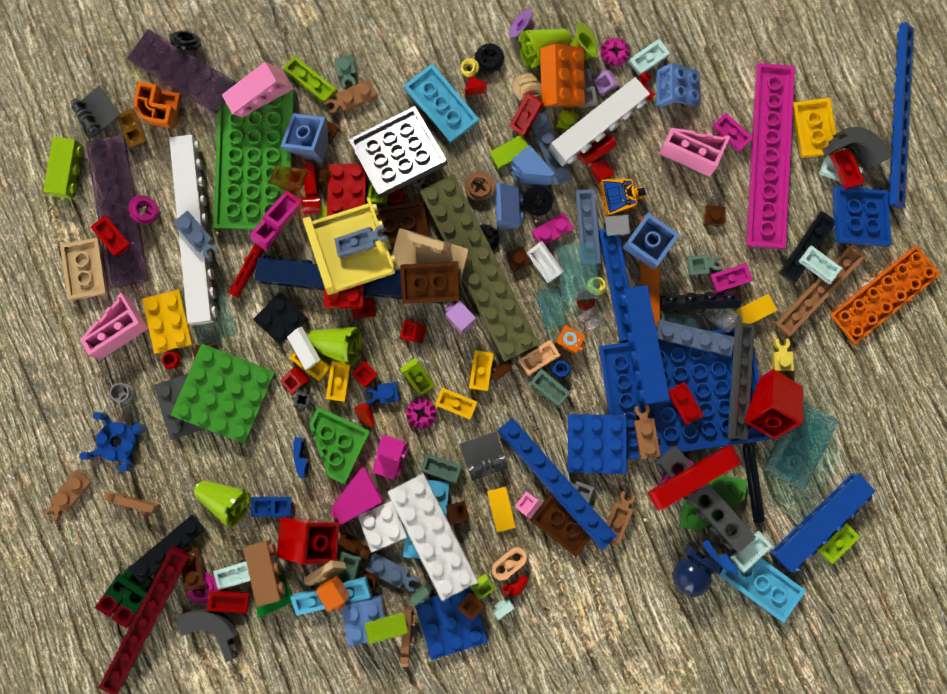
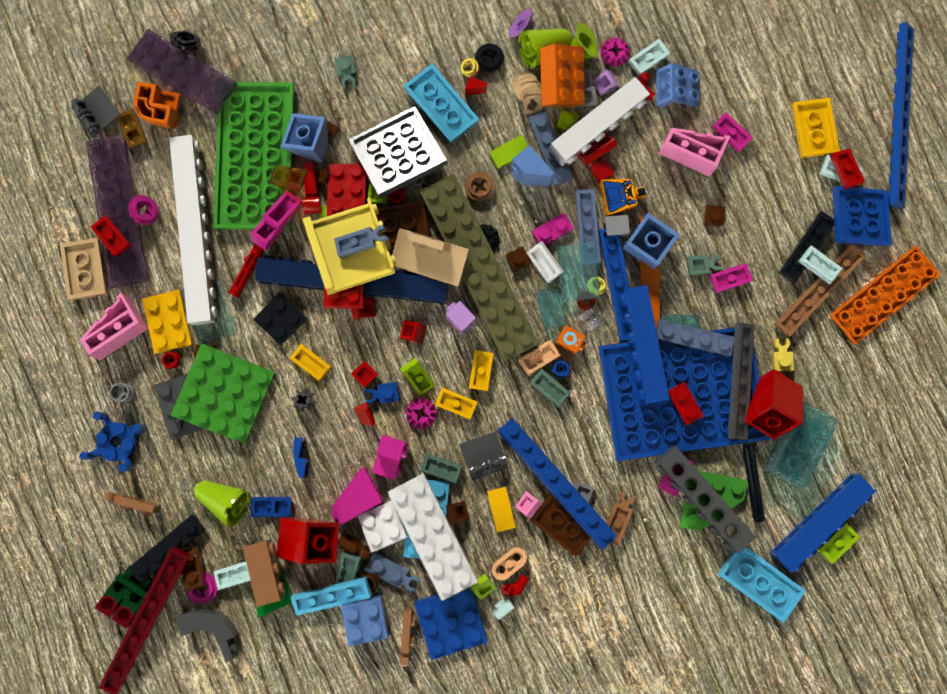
(63, 168): lime brick -> none
(68, 494): medium nougat plate -> none
(195, 234): sand blue plate -> none
(228, 601): red tile -> none
(257, 89): bright pink wedge -> none
(294, 380): red slope -> none
(303, 348): white tile -> none
(309, 79): lime tile -> none
(325, 573): tan plate -> none
(333, 593): orange brick -> none
(337, 343): lime cone -> none
(337, 443): bright green plate -> none
(338, 381): yellow plate -> none
(352, 97): medium nougat plate -> none
(385, 628): lime tile -> none
(421, 594): sand green plate -> none
(430, 282): reddish brown plate -> none
(470, 605): reddish brown plate -> none
(499, 371): reddish brown plate -> none
(507, 207): medium blue slope -> none
(526, 114): red plate -> none
(543, 195): black gear -> none
(597, 443): blue plate -> none
(646, 434): medium nougat plate -> none
(694, 477): red beam -> none
(694, 574): dark blue tile -> none
(700, 301): black plate -> none
(721, 318): clear slope -> none
(723, 560): blue slope -> none
(751, 552): light aqua plate -> none
(757, 309): yellow slope -> none
(770, 156): dark pink plate -> none
(862, 141): dark grey arch -> none

